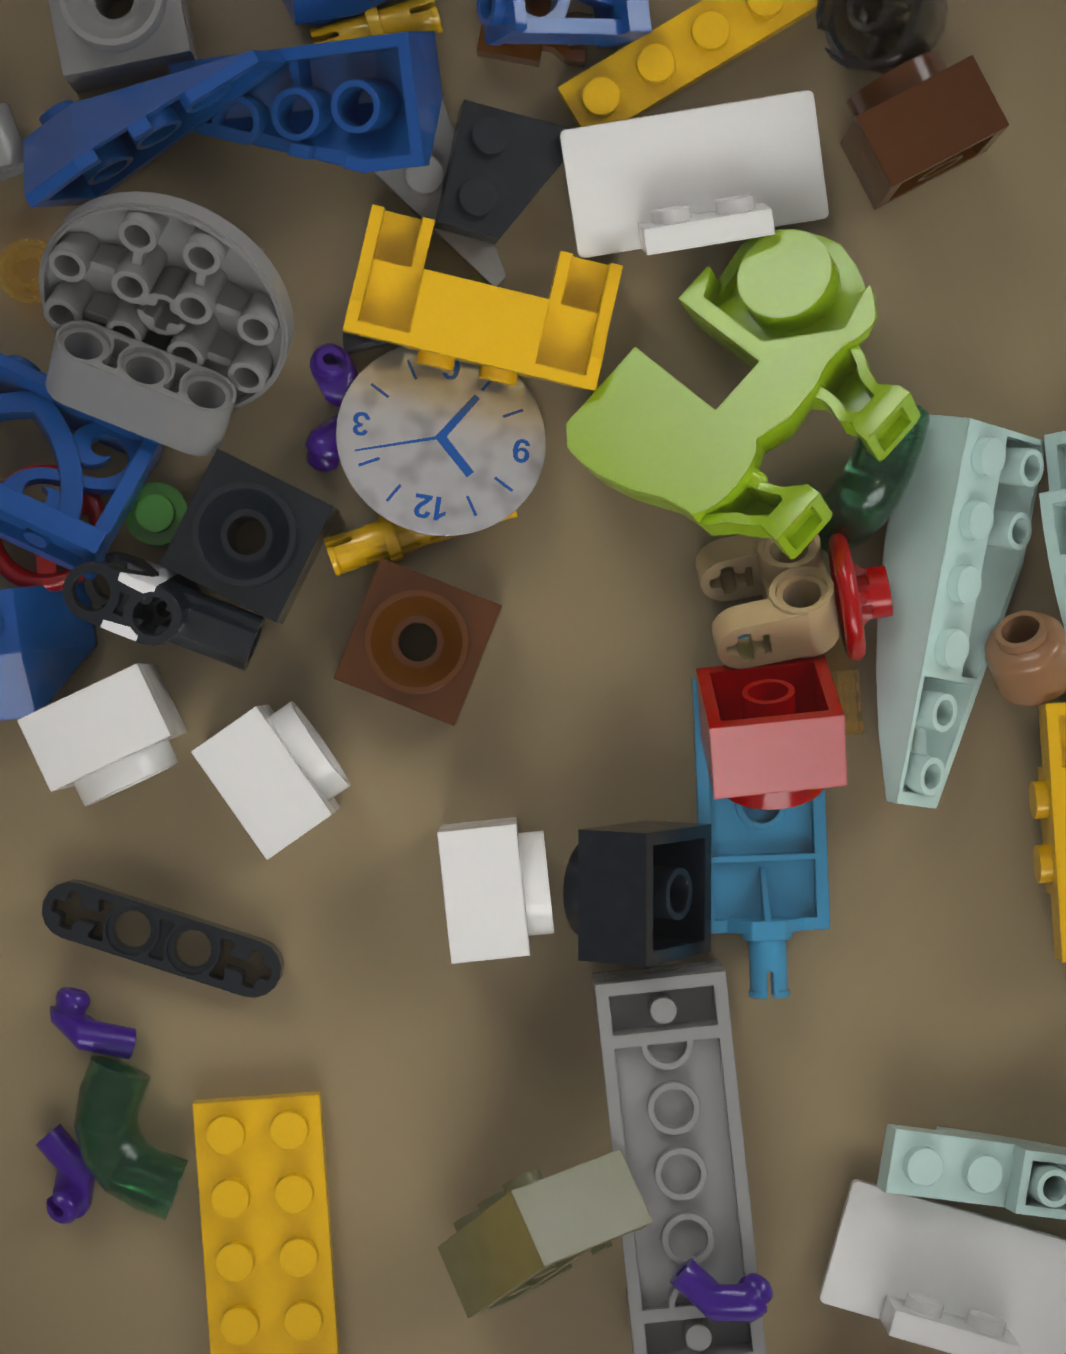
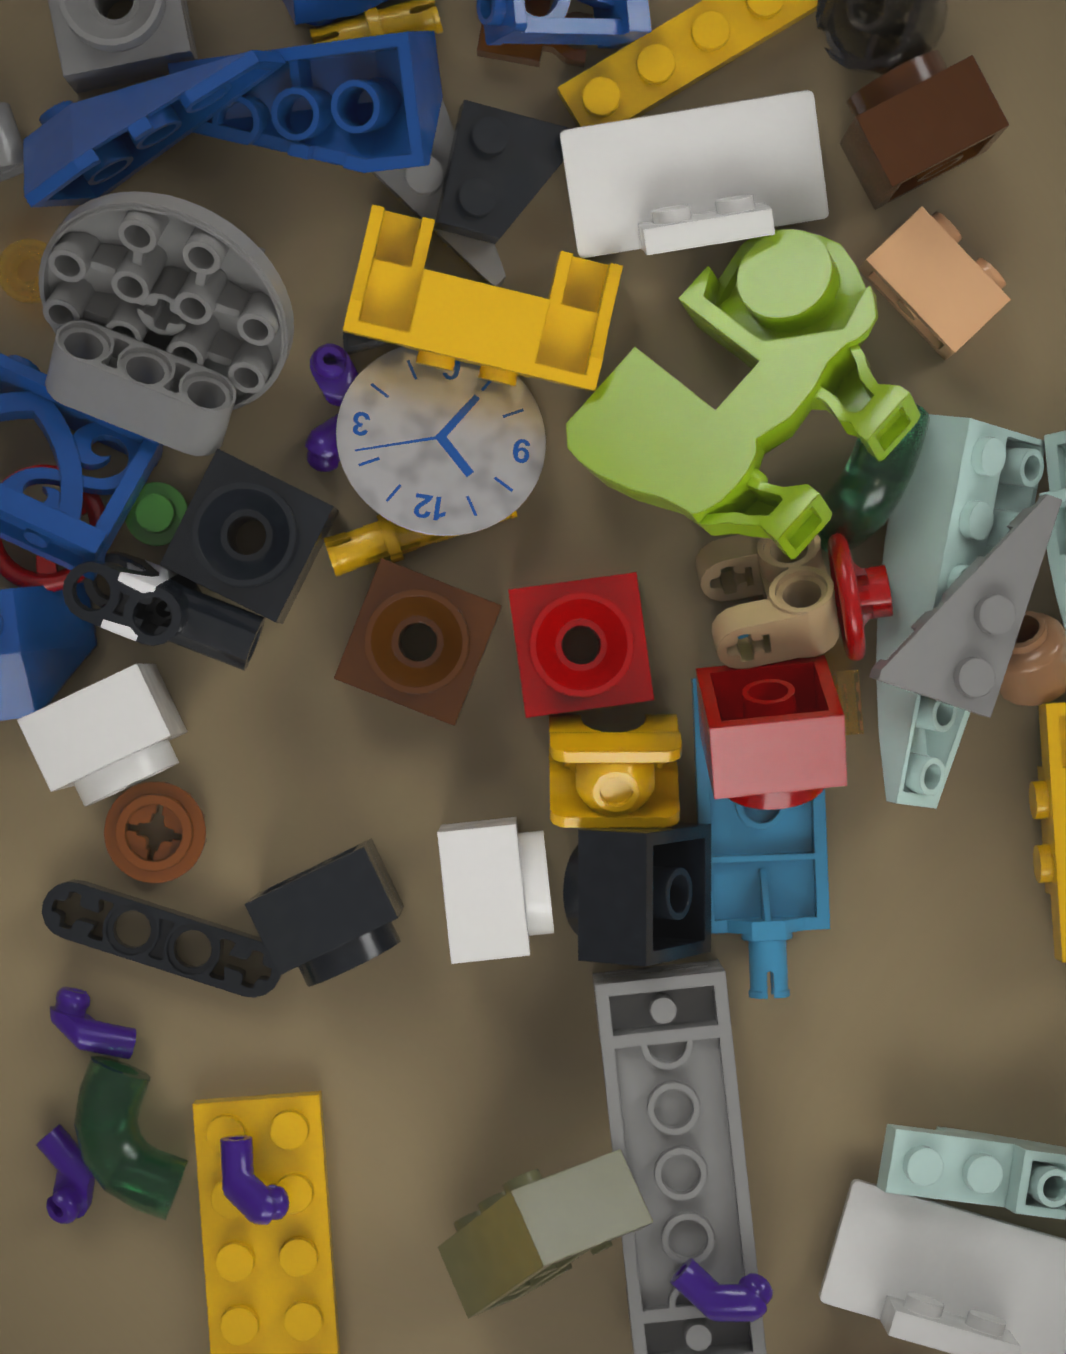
(131, 850): none -> dark orange gear
(243, 1188): none -> dark purple arm
(274, 774): white piece -> none
(329, 915): none -> black piece
(613, 613): none -> red piece
(614, 775): none -> yellow piece
(935, 281): none -> light nougat brick
(968, 639): none -> light grey wing

